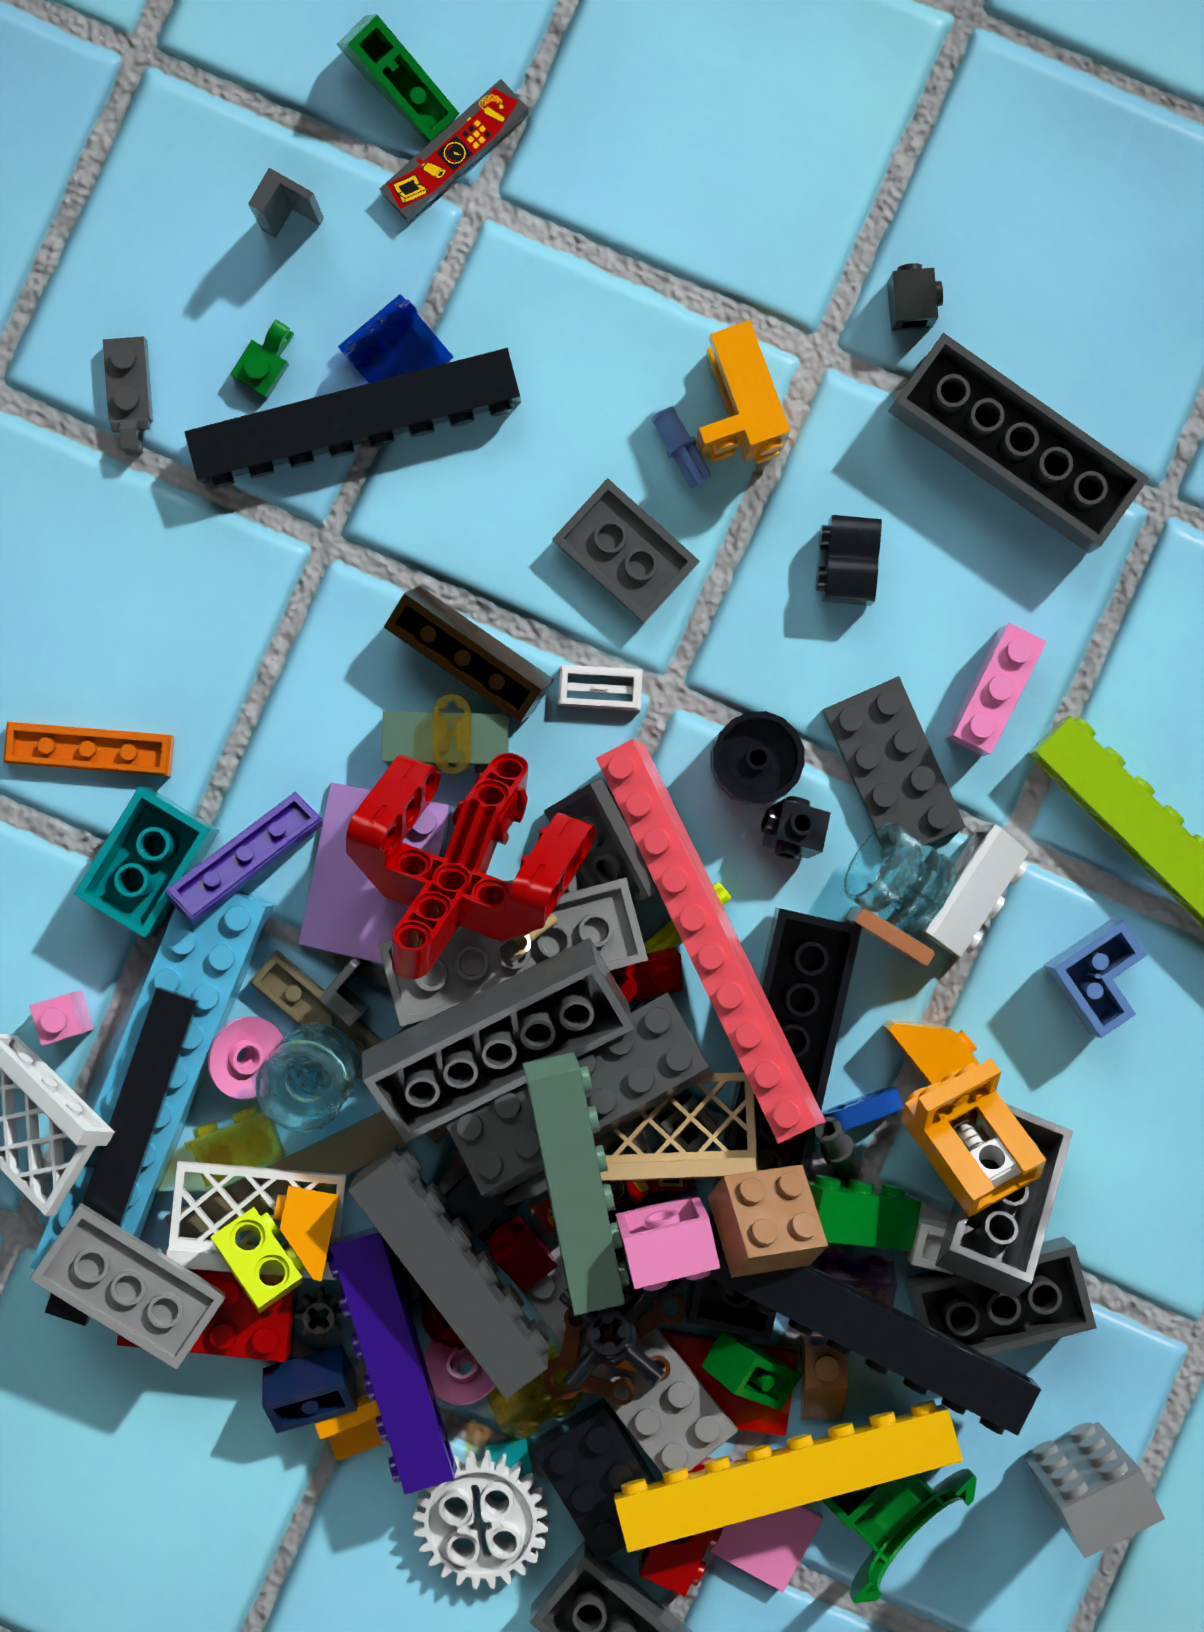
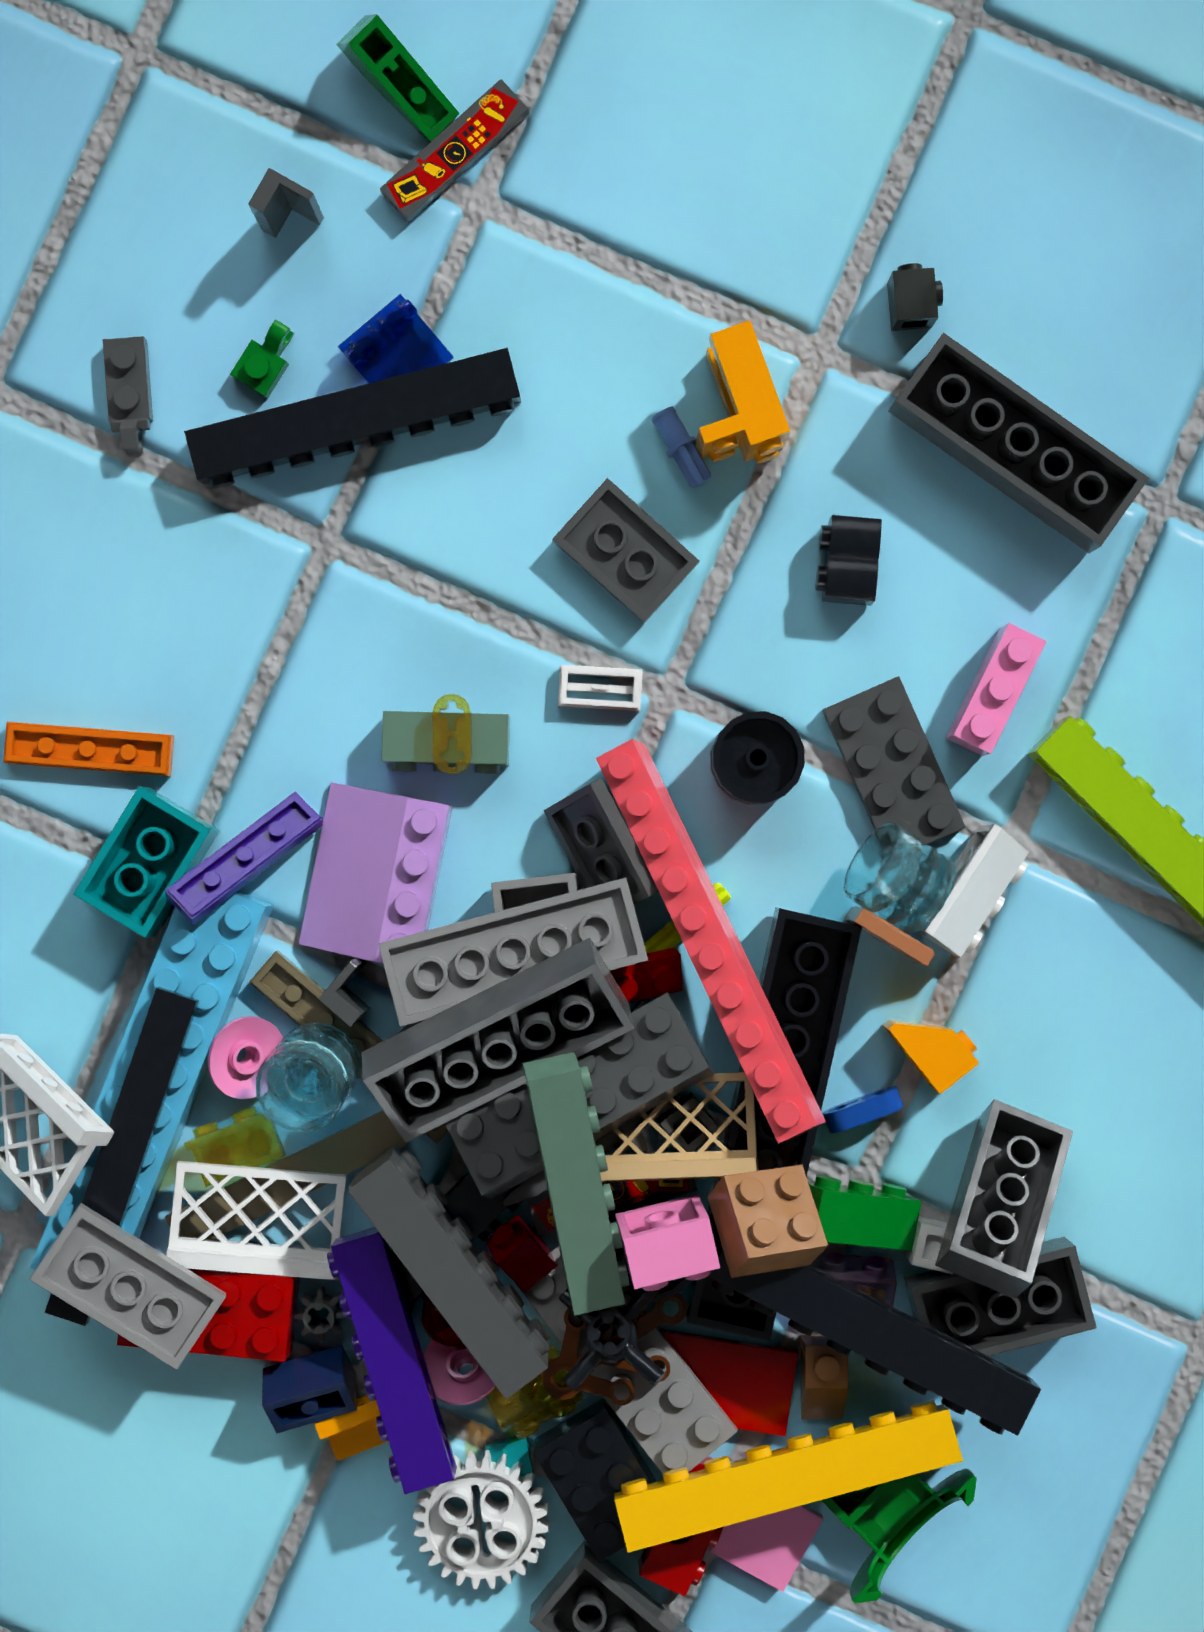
(61, 1017): bright pink brick -> none
(248, 1264): neon yellow brick -> none
(307, 1225): light orange slope -> none
(456, 887): red piece -> none
(468, 653): dark brown brick -> none
(524, 941): tan hand -> none
(750, 1370): green slope -> none
(795, 828): black brick -> none
(838, 1149): dark grey pin -> none
(957, 1104): light orange brick -> none
(1087, 974): medium blue brick -> none
(1093, 1488): light grey brick -> none

